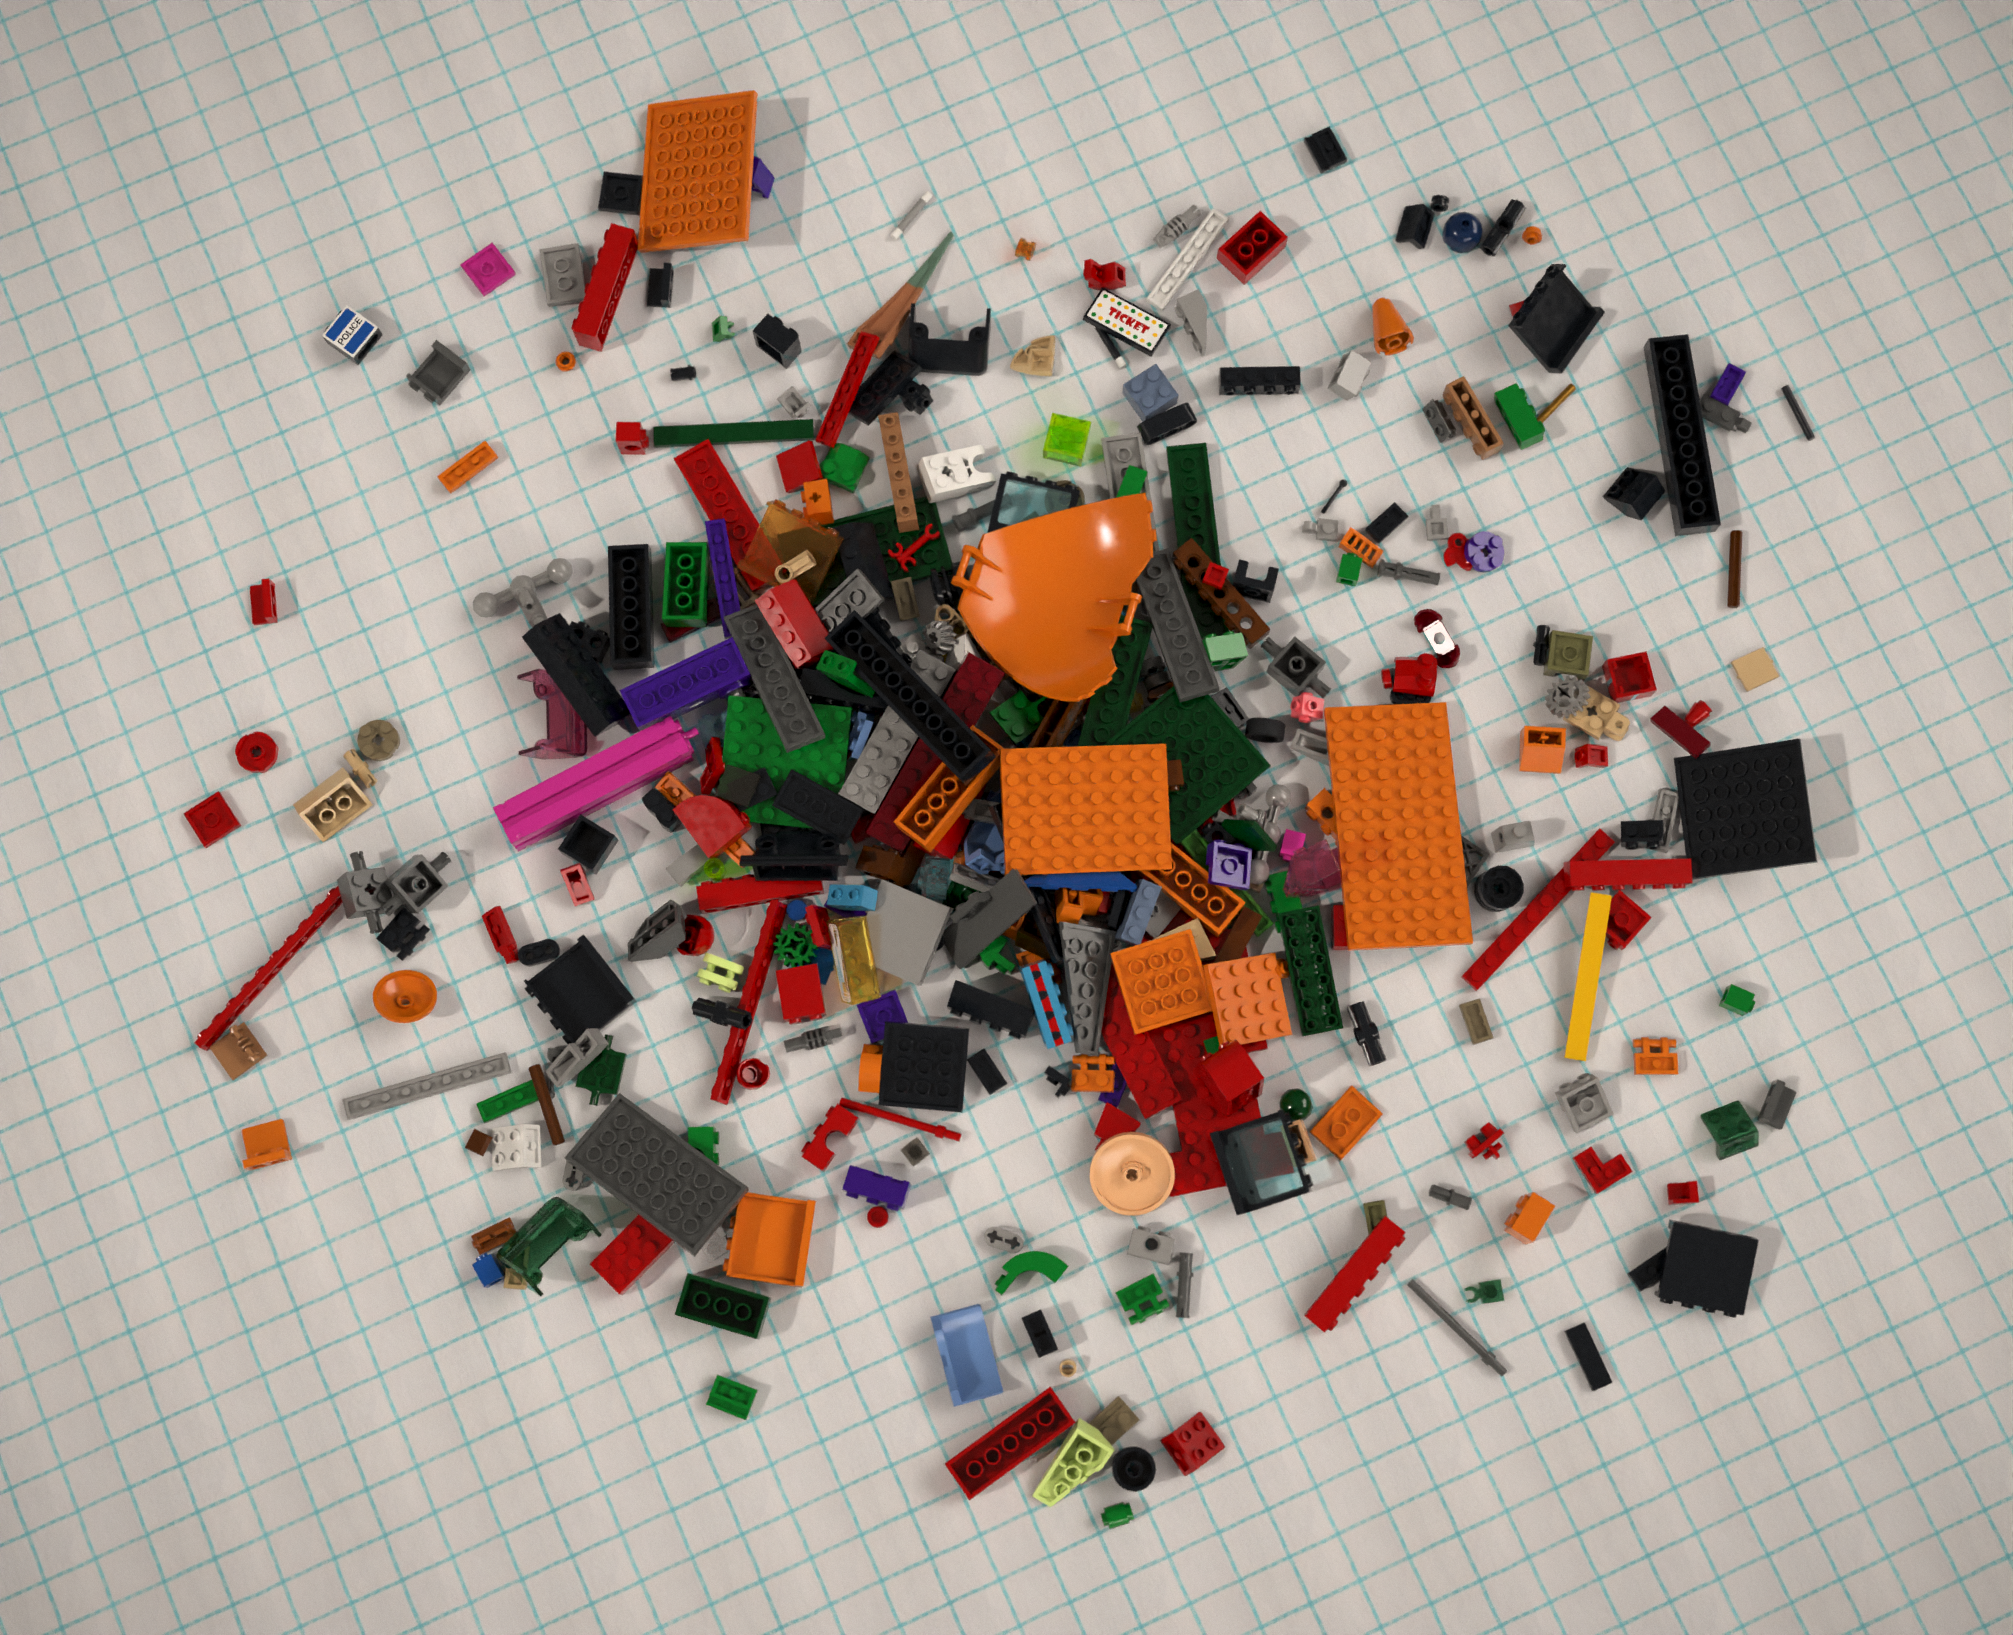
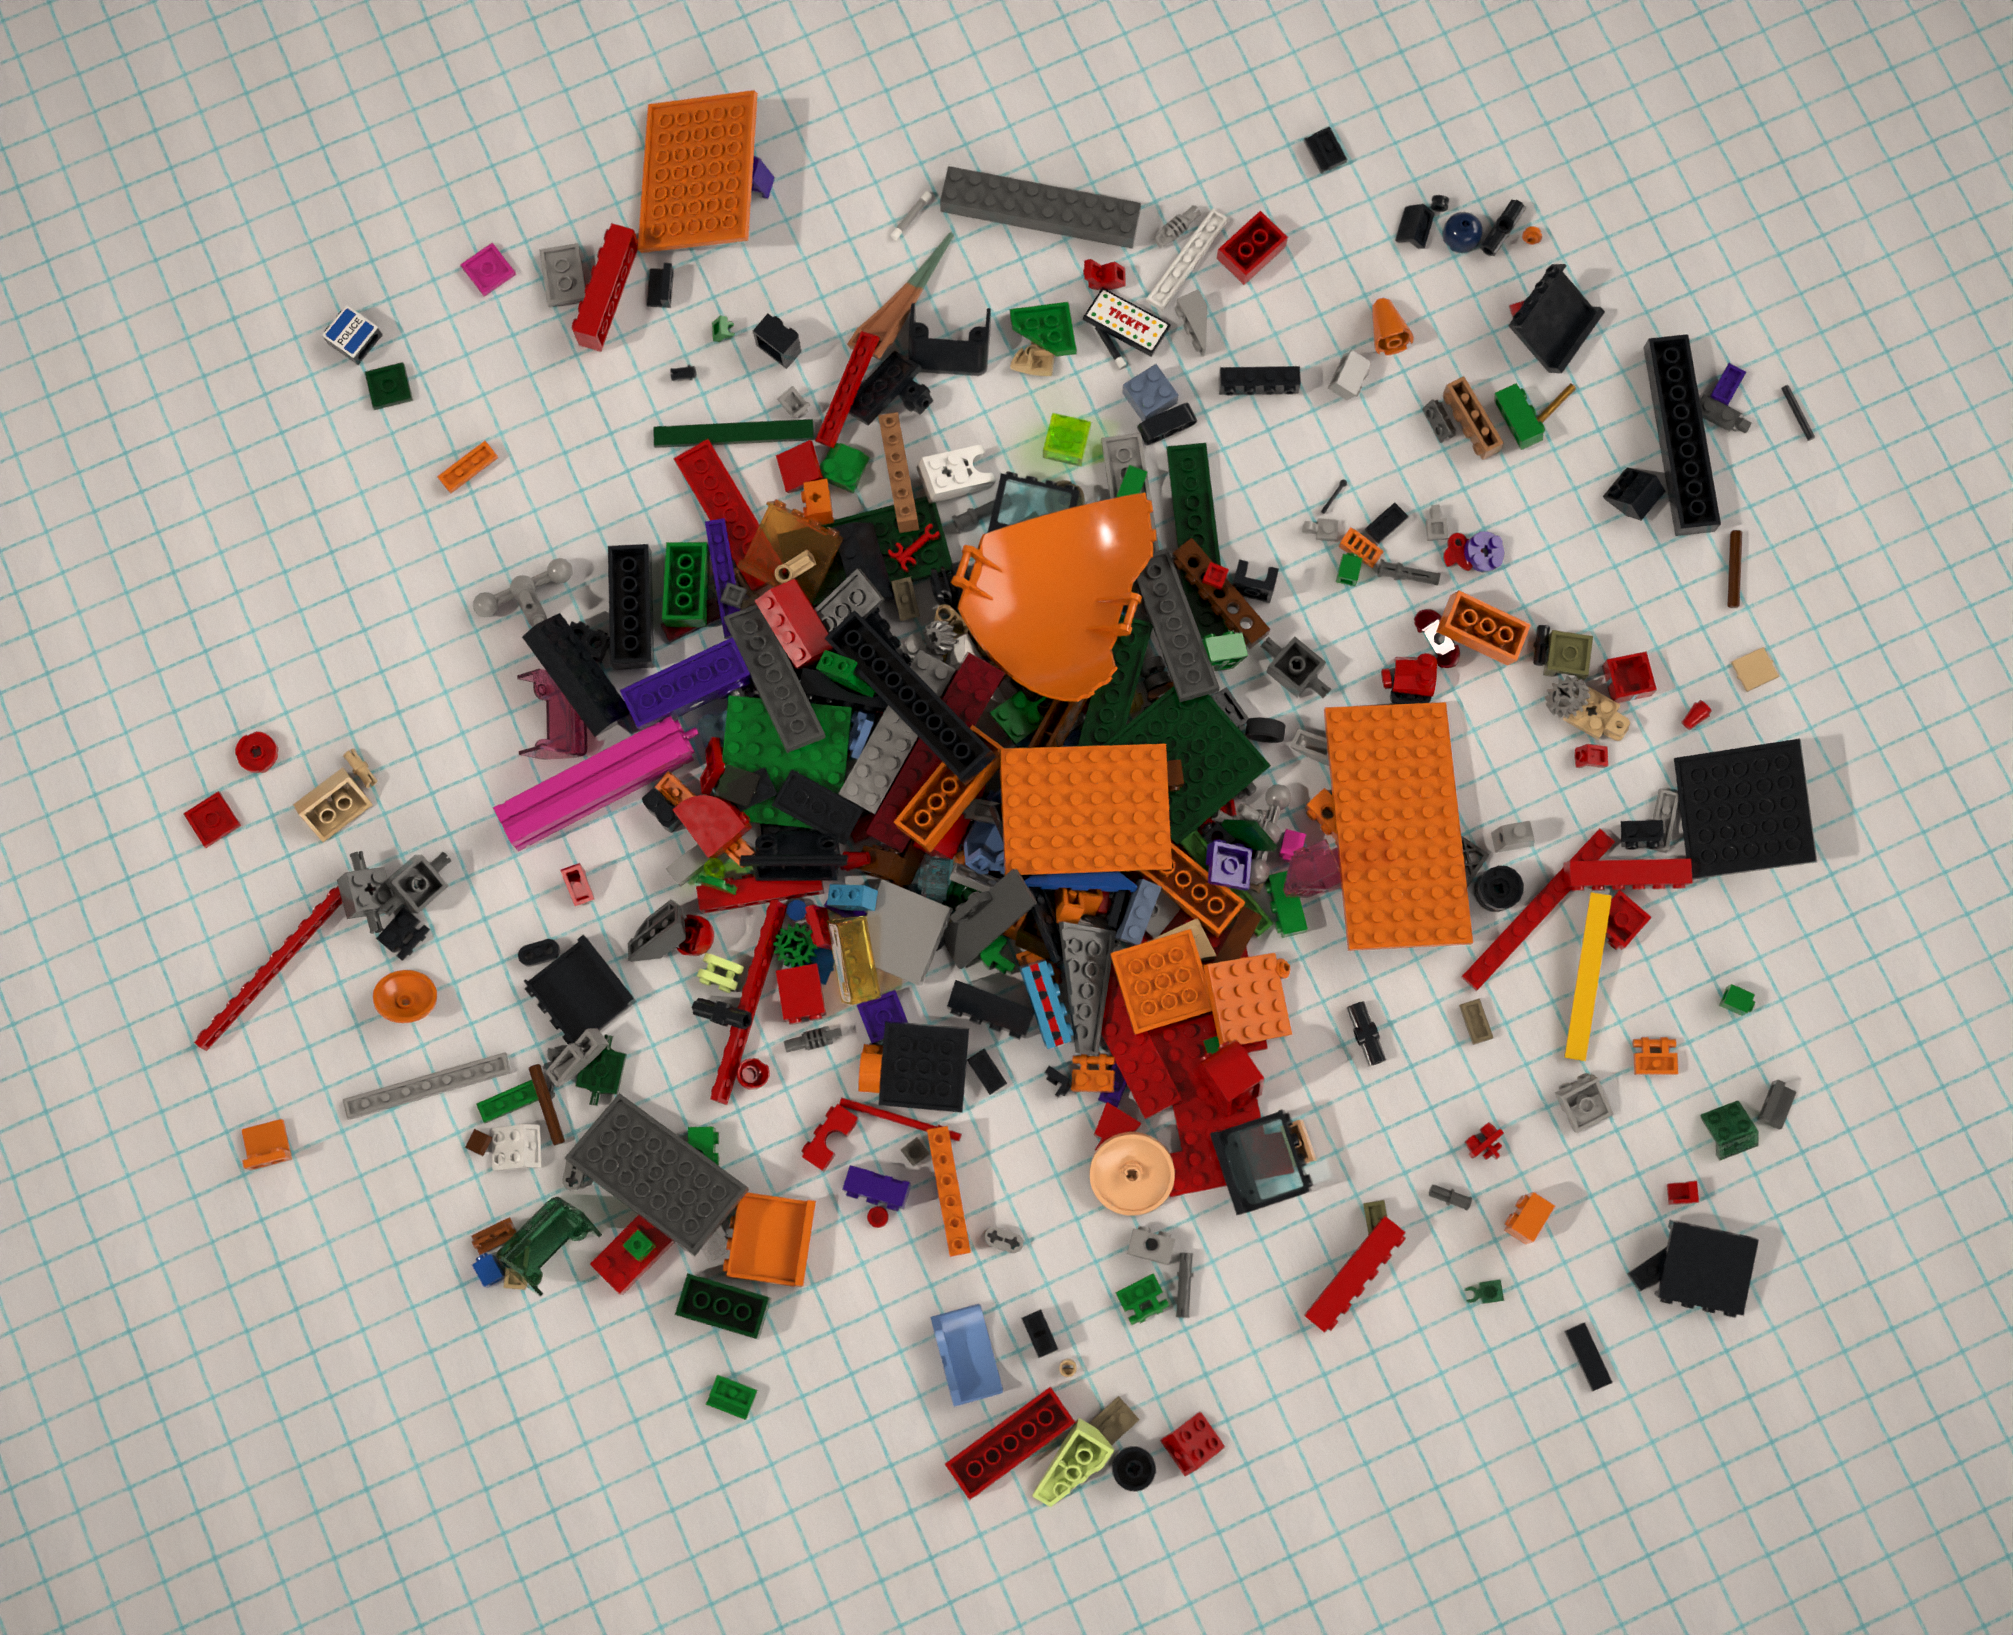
(238, 1051): medium nougat hinge -> none
(263, 603): red panel -> none
(370, 748): dark tan plate -> none
(388, 386): none -> dark green tile
(438, 374): dark grey panel -> none
(501, 934): red hinge -> none
(565, 356): orange plate -> none
(588, 844): black piece -> none
(620, 193): black plate -> none
(631, 438): red brick -> none
(639, 1245): none -> green brick
(716, 883): none -> green tile
(733, 595): none -> dark grey tile
(856, 860): none -> red cone
(948, 1191): none -> orange brick
(1025, 249): clear orange wheel -> none
(1036, 1261): green arch -> none
(1040, 207): none -> dark grey brick
(1046, 326): none -> green plate
(1117, 1515): green brick -> none
(1297, 1104): dark green hair -> none
(1307, 708): coral brick -> none
(1310, 970): dark green plate -> none
(1338, 929): red brick -> none
(1346, 1123): orange tile -> none
(1483, 628): none -> orange brick
(1487, 1356): dark grey bar -> none
(1542, 749): orange slope -> none
(1598, 1174): red plate -> none
(1680, 732): dark red tile -> none

